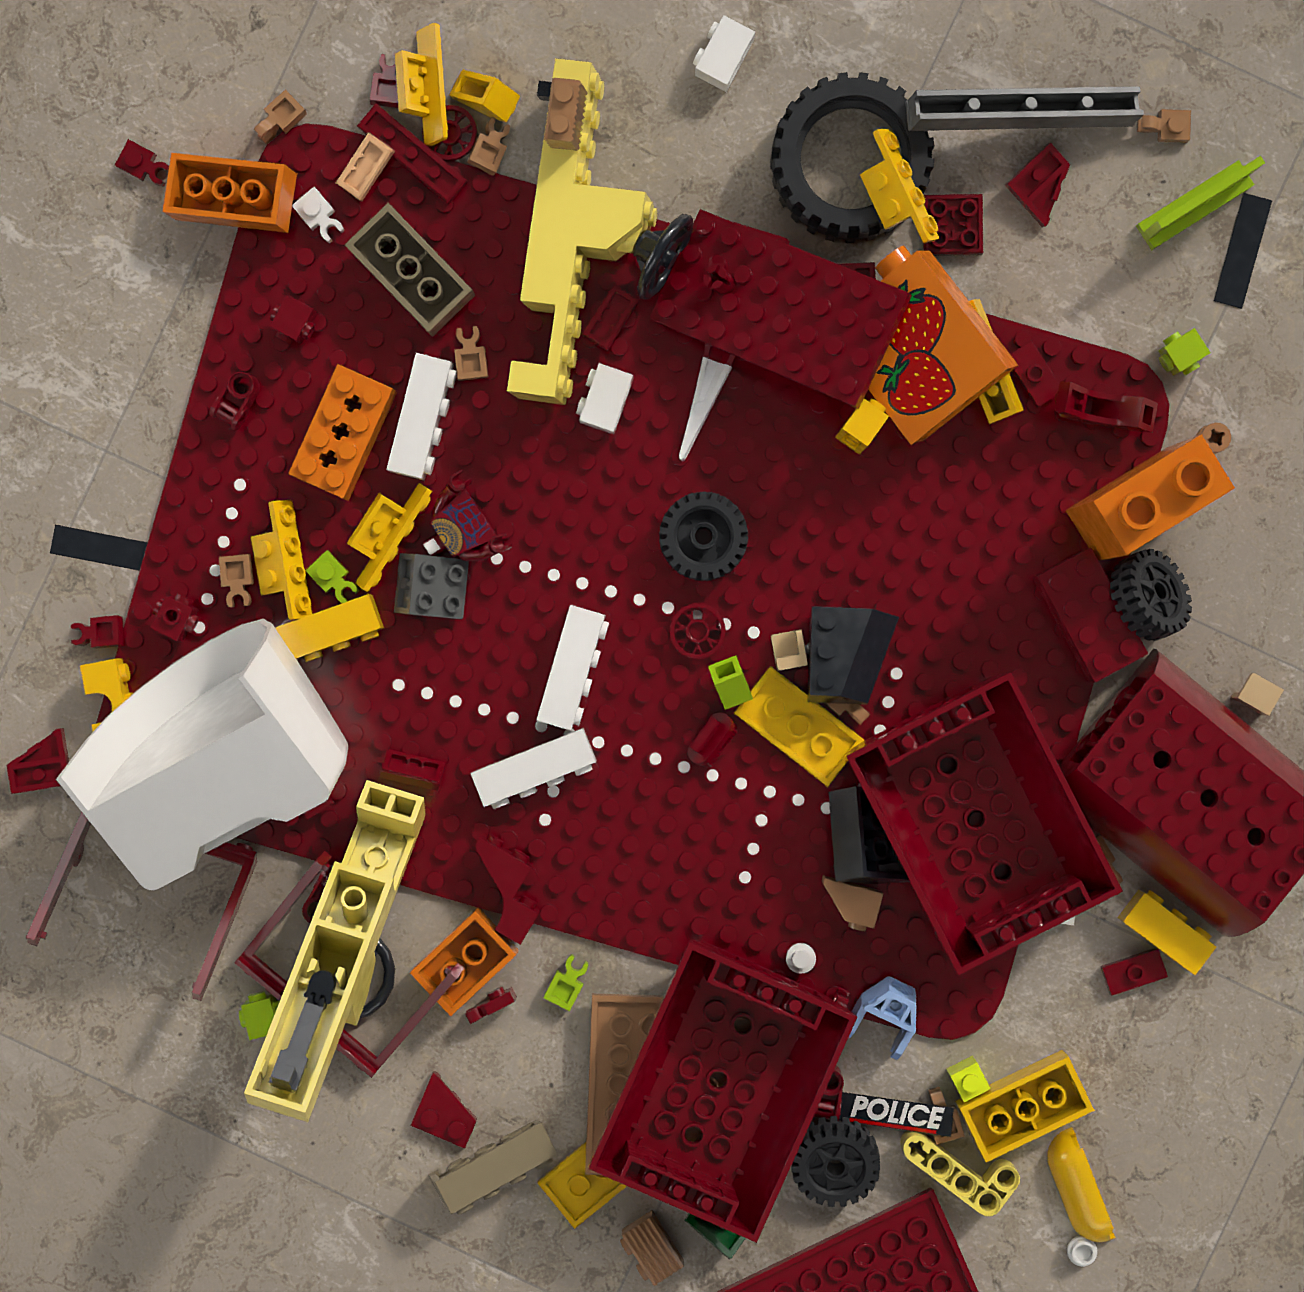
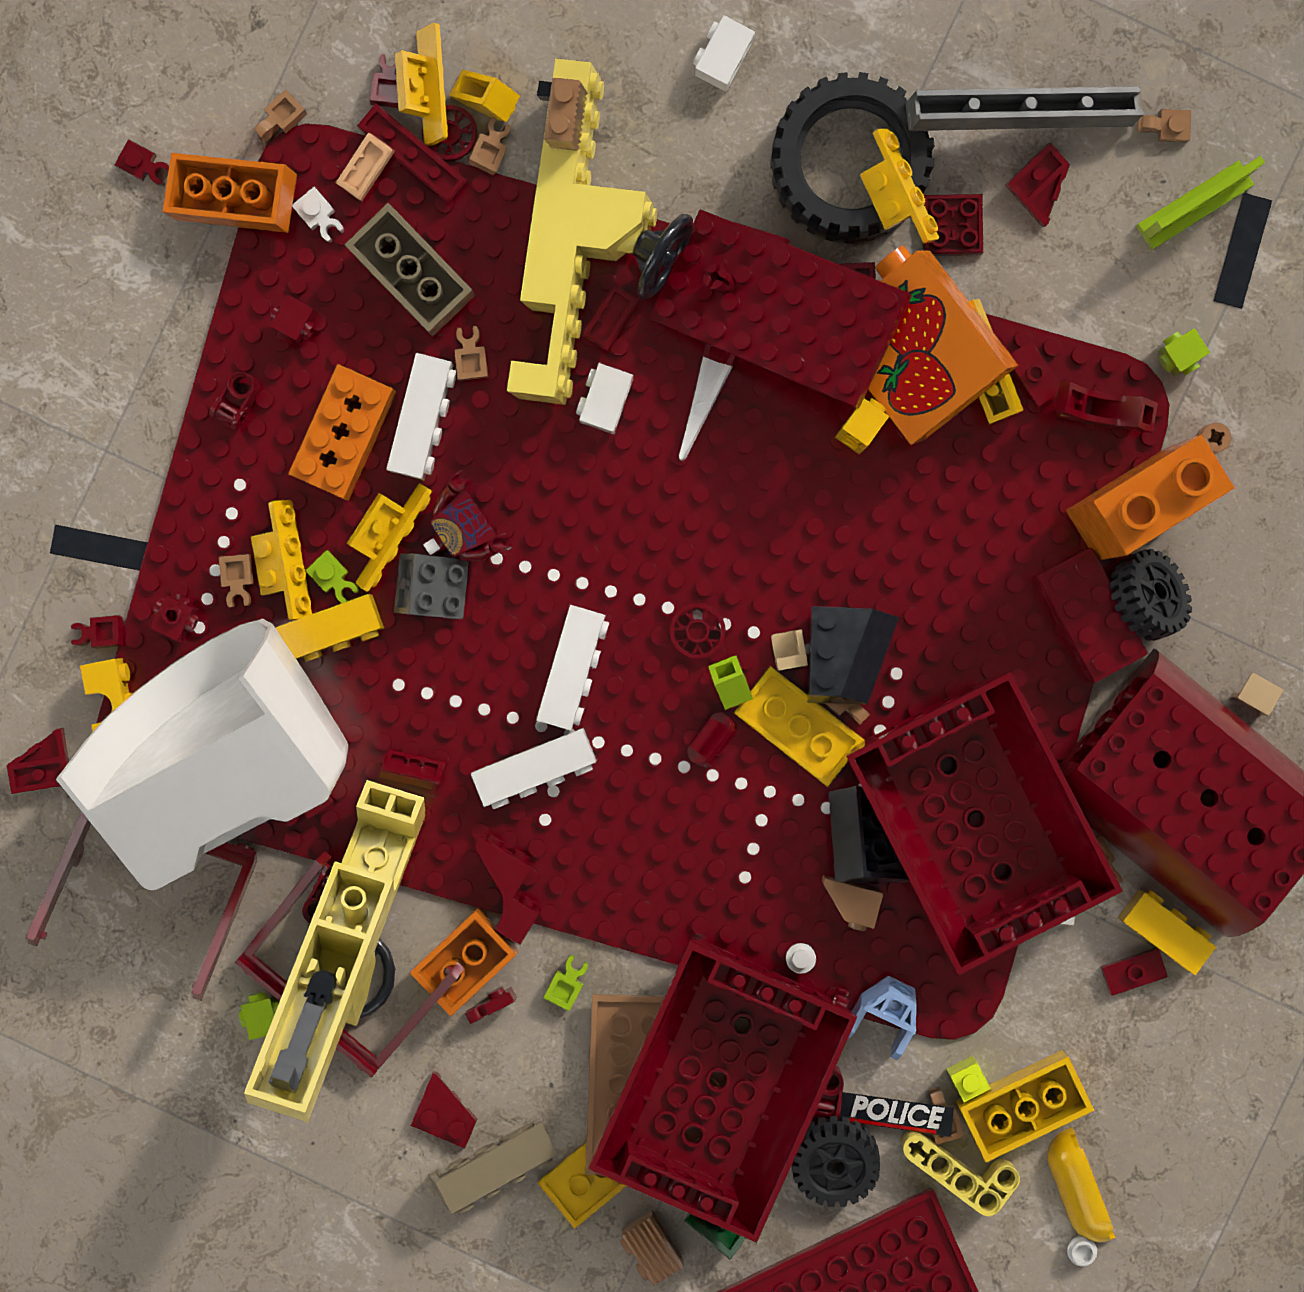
(709, 512): black wheel -> none

